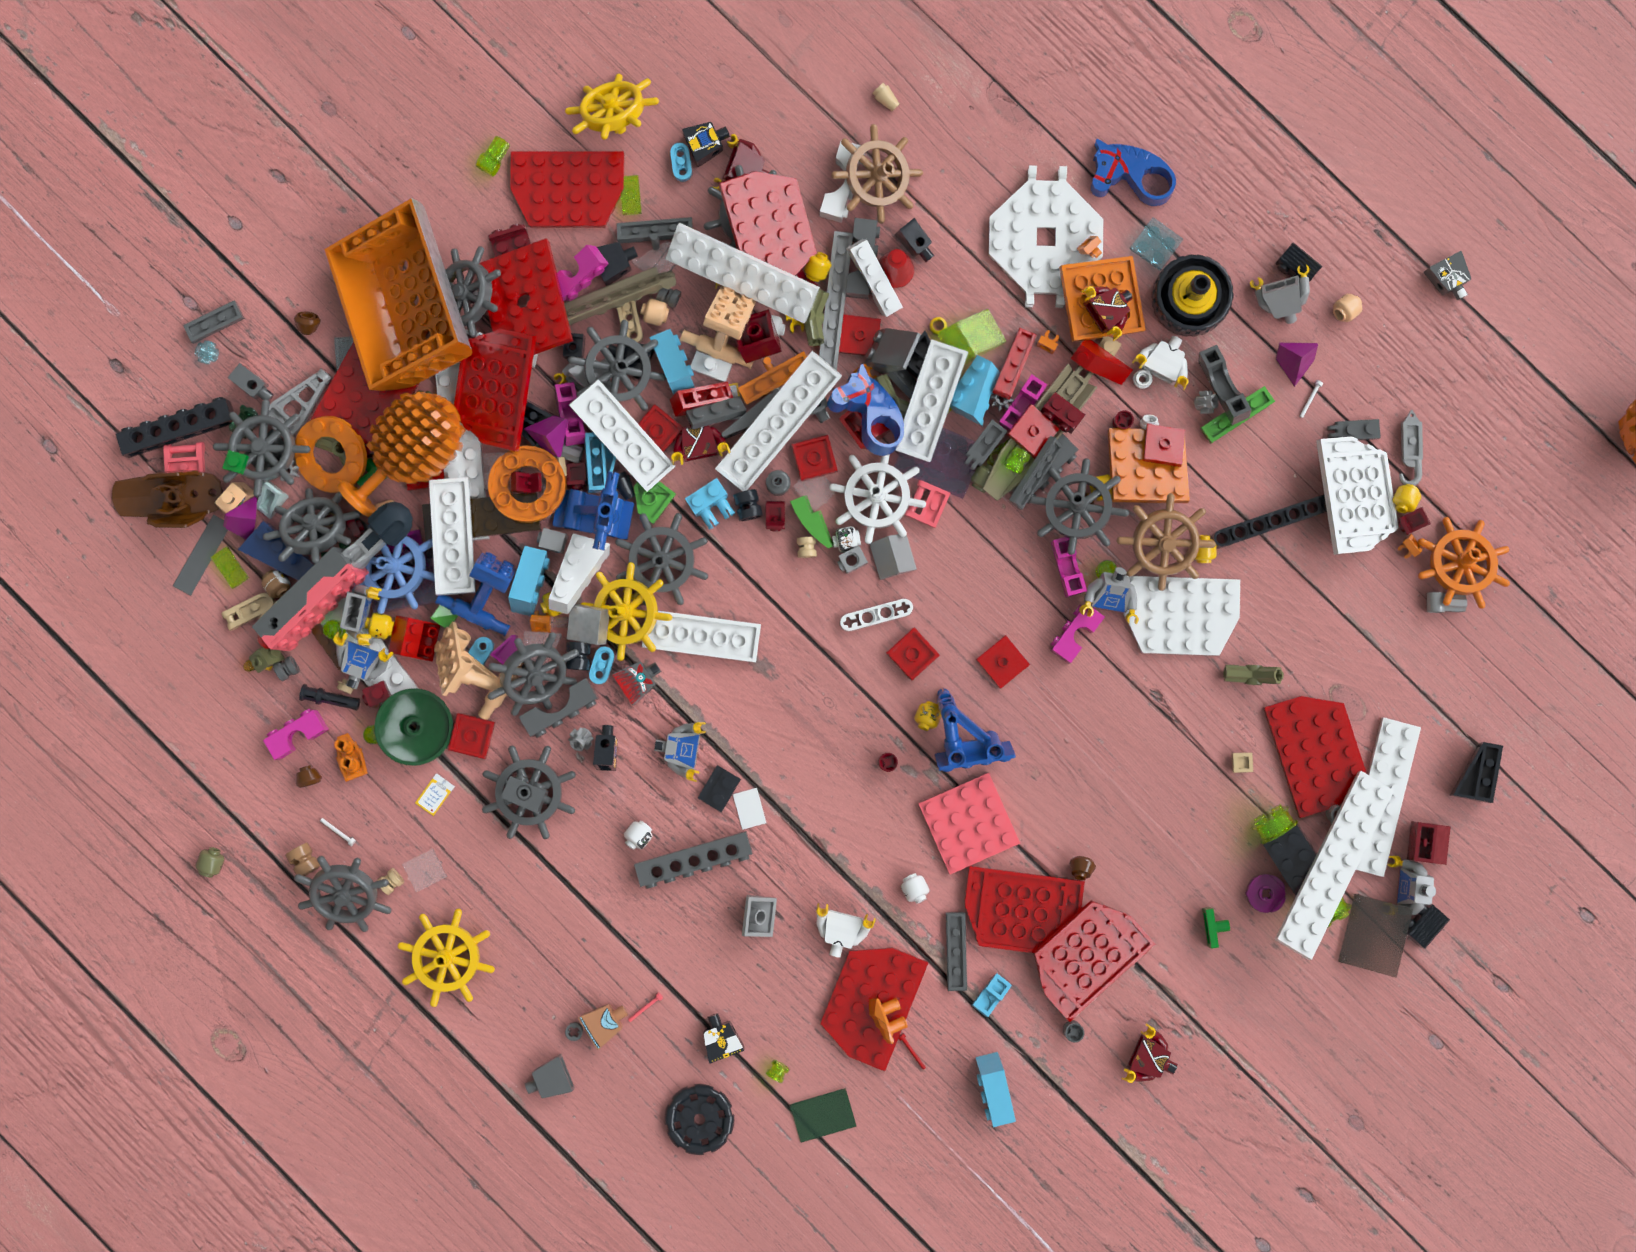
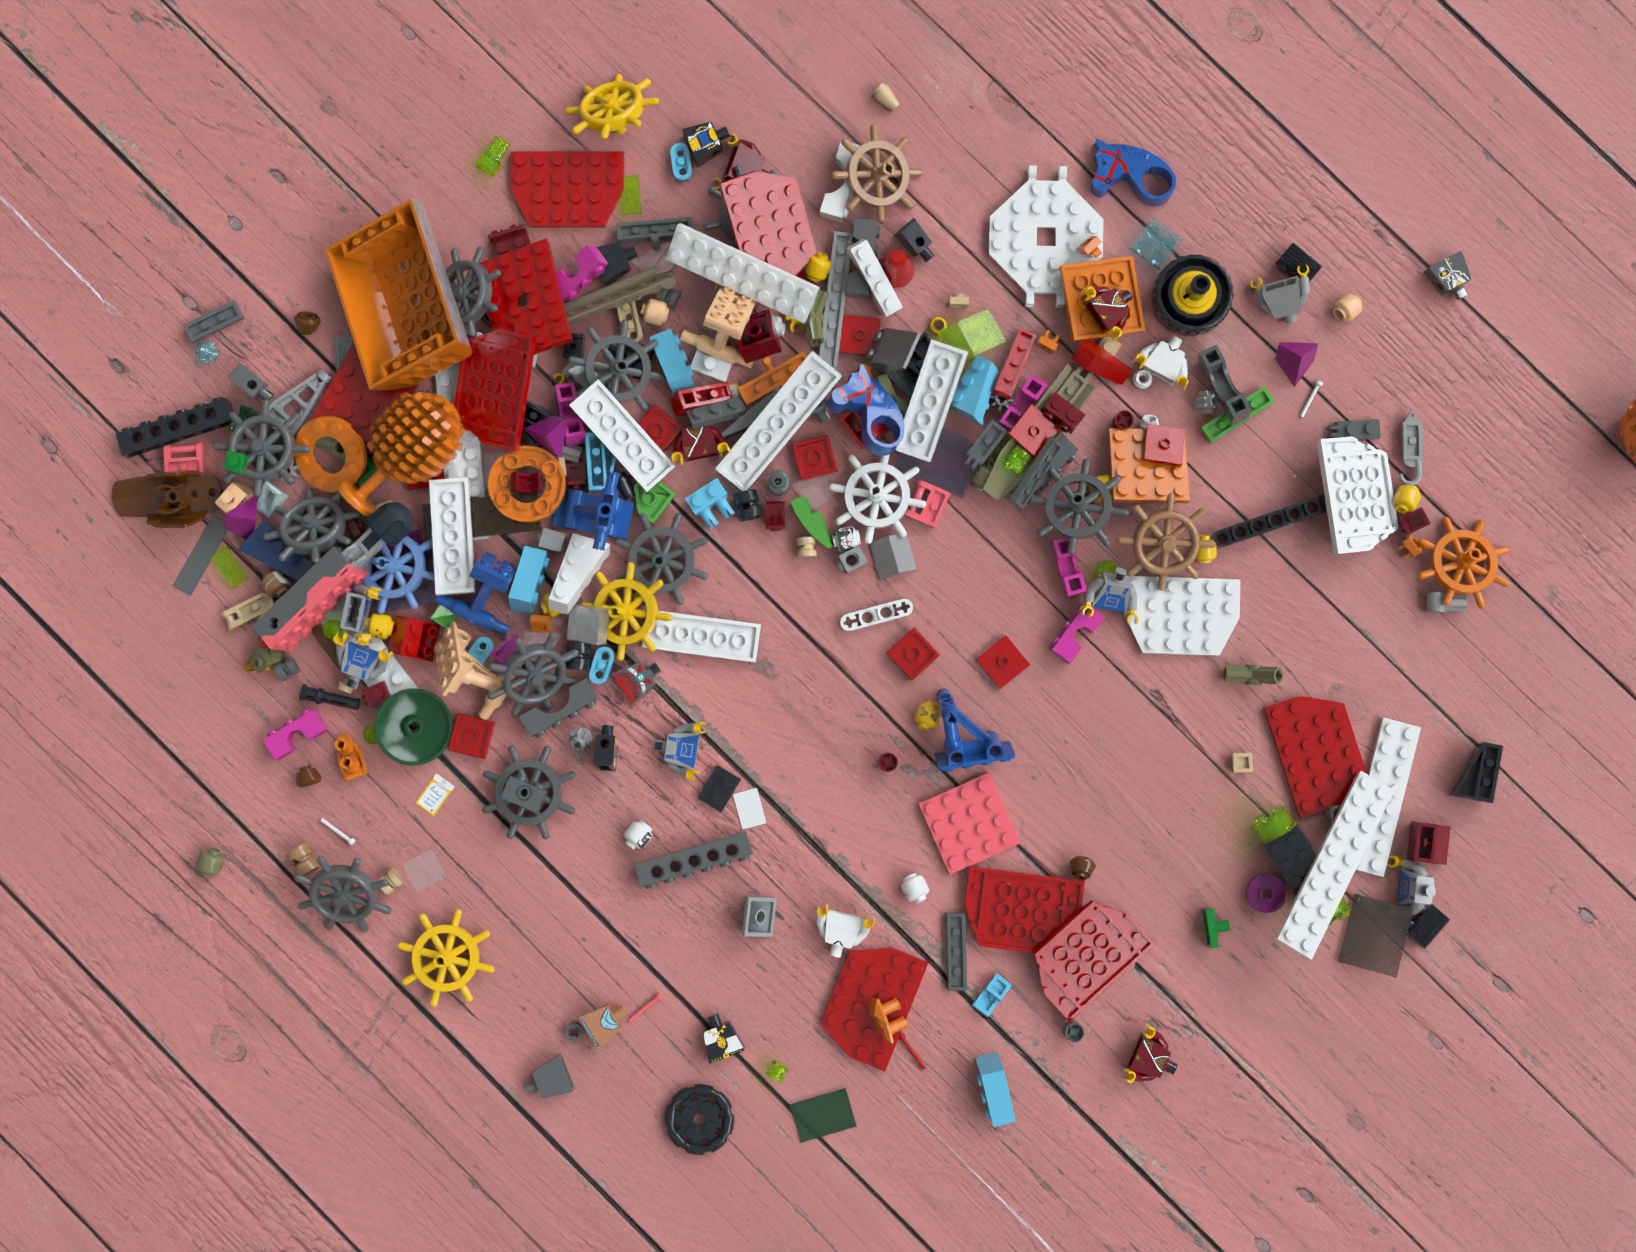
(958, 301): none -> tan plate

